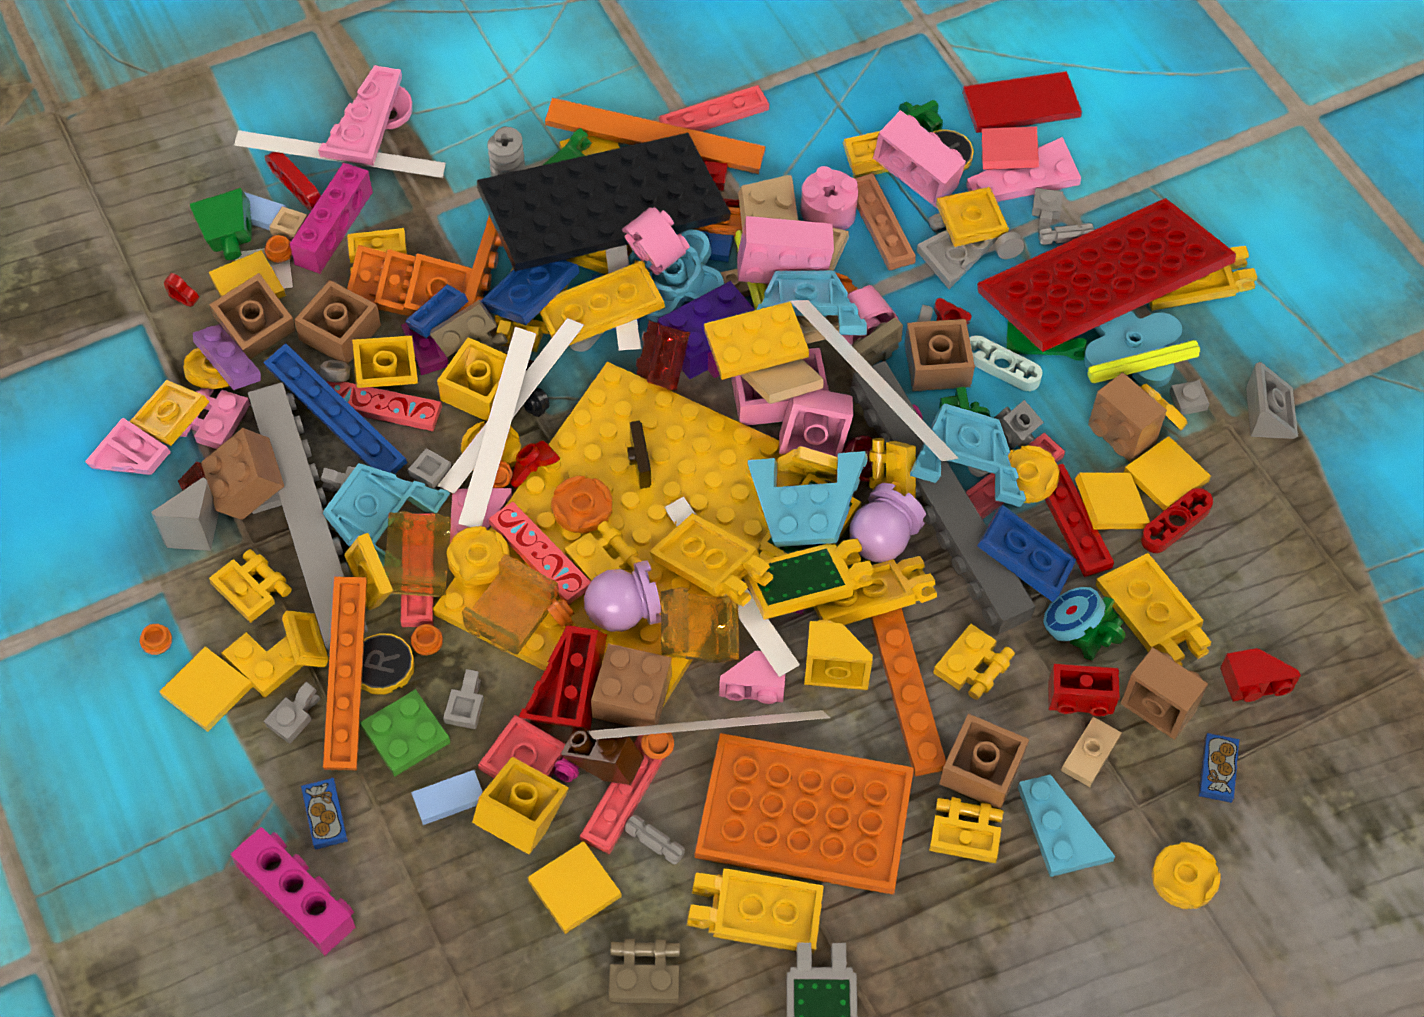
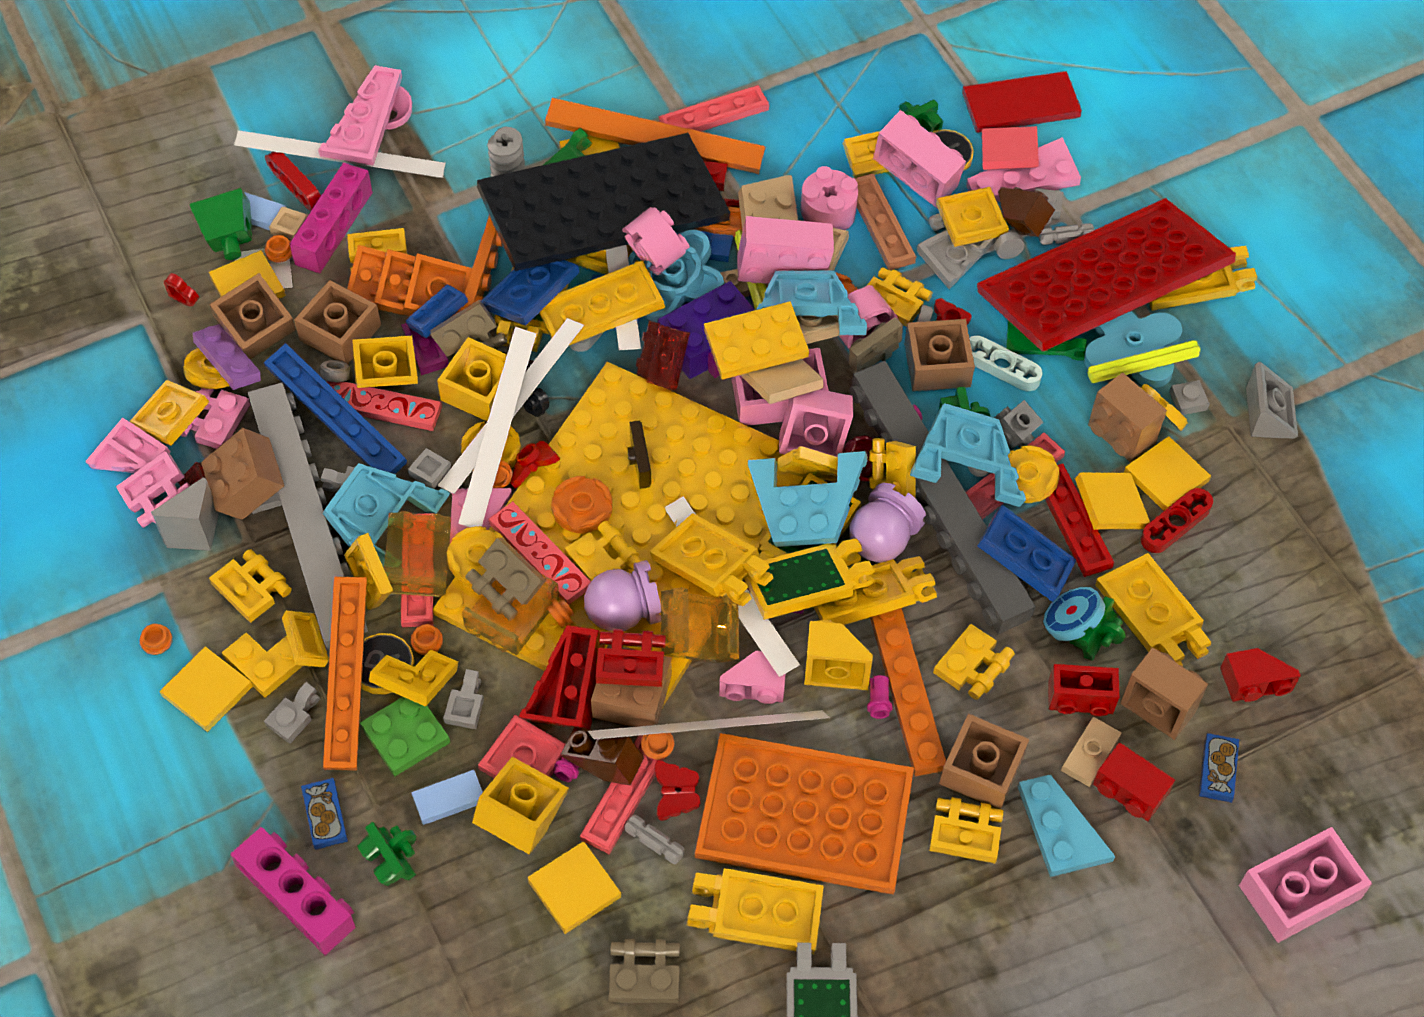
(150, 482): none -> bright pink plate
(381, 842): none -> green hips
(417, 682): none -> yellow plate
(510, 570): none -> dark tan plate
(630, 666): none -> red plate
(673, 779): none -> red animal
(879, 697): none -> dark pink pin
(884, 390): white sticker -> none
(904, 304): none -> yellow plate
(1025, 210): none -> reddish brown slope
(1133, 782): none -> red brick
(1179, 882): yellow tile -> none
(1304, 884): none -> bright pink brick

